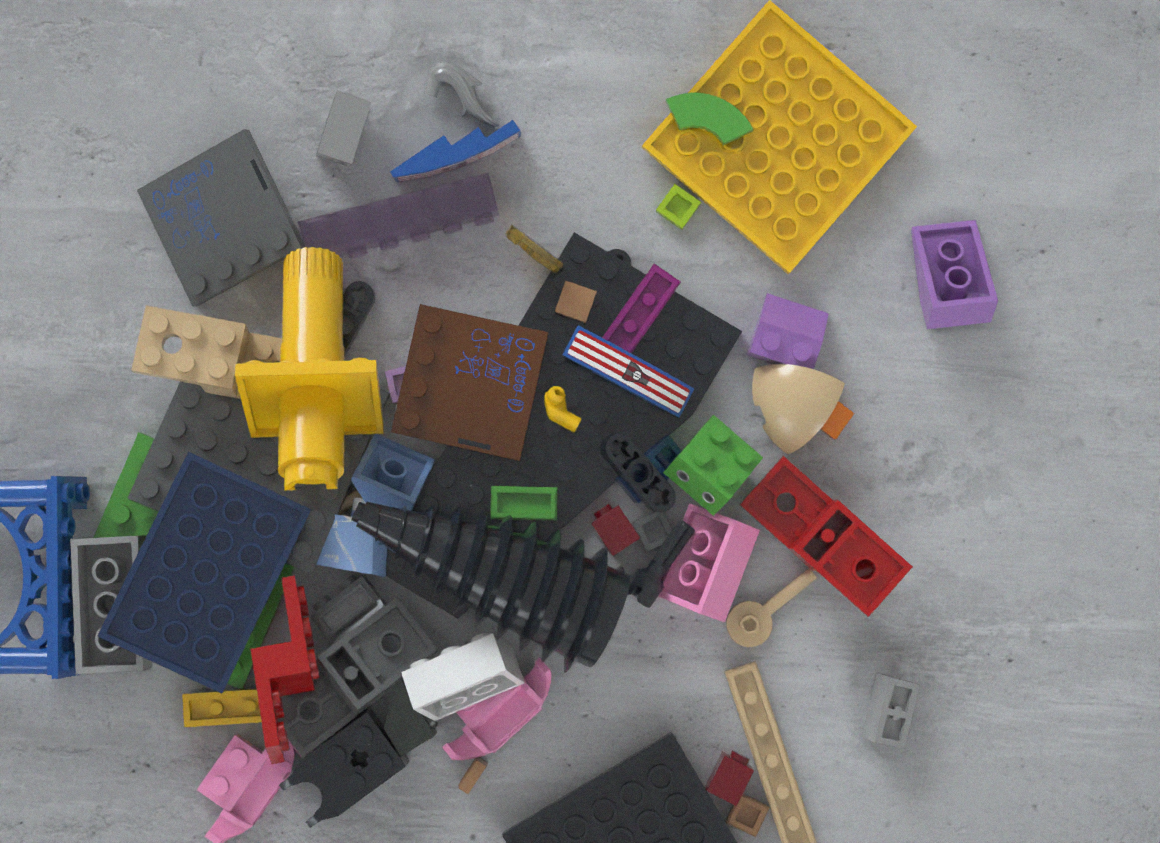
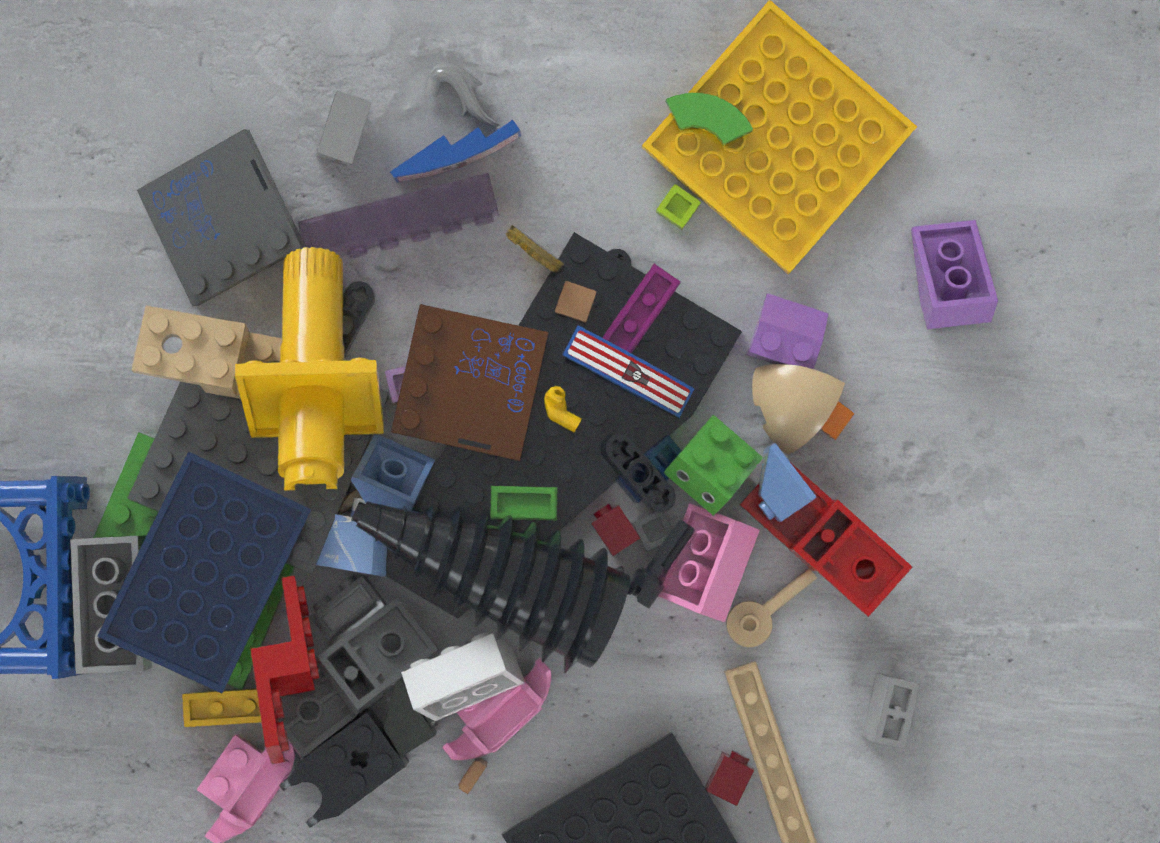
(748, 815): medium nougat tile -> none
(781, 486): none -> medium blue slope

